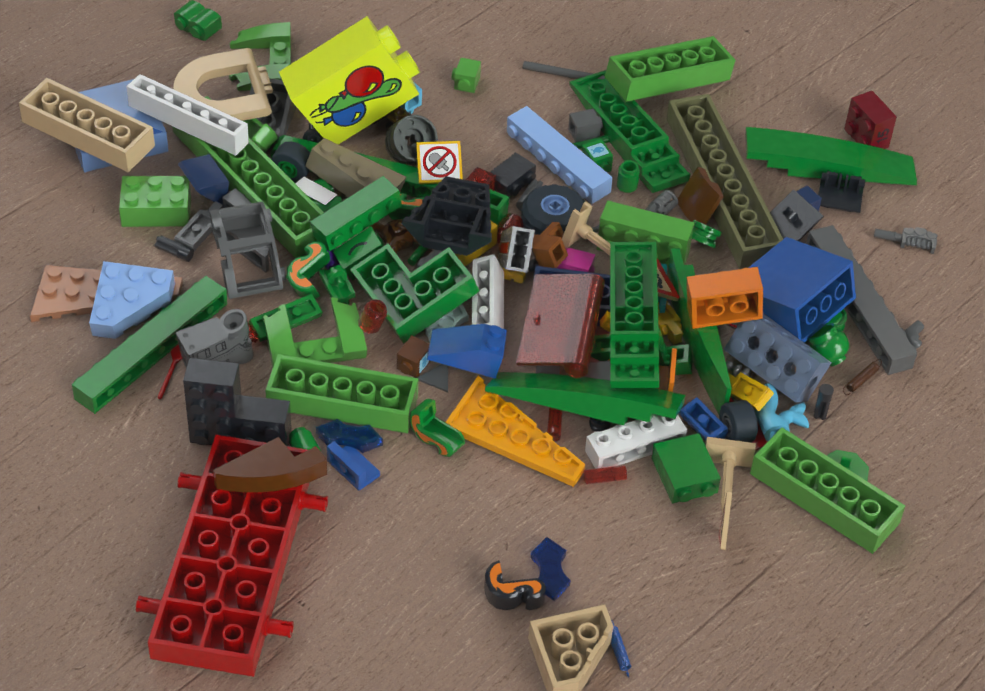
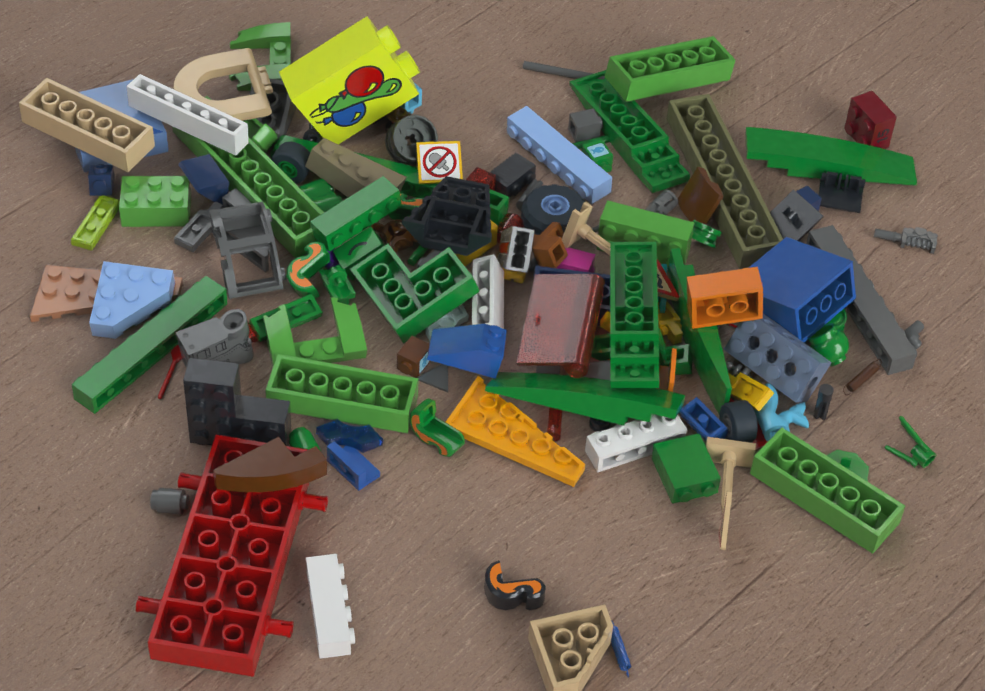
(95, 222): none -> lime tile
(101, 180): none -> dark blue brick
(169, 500): none -> dark grey brick
(174, 248): black piece -> none
(197, 20): green brick -> none
(315, 190): white sticker -> none
(328, 606): none -> white brick
(372, 316): clear red brick -> none
(466, 75): bright green brick -> none
(548, 558): clear blue tile -> none
(605, 474): clear red piece -> none
(628, 176): green brick -> none
(921, 452): none -> green plant

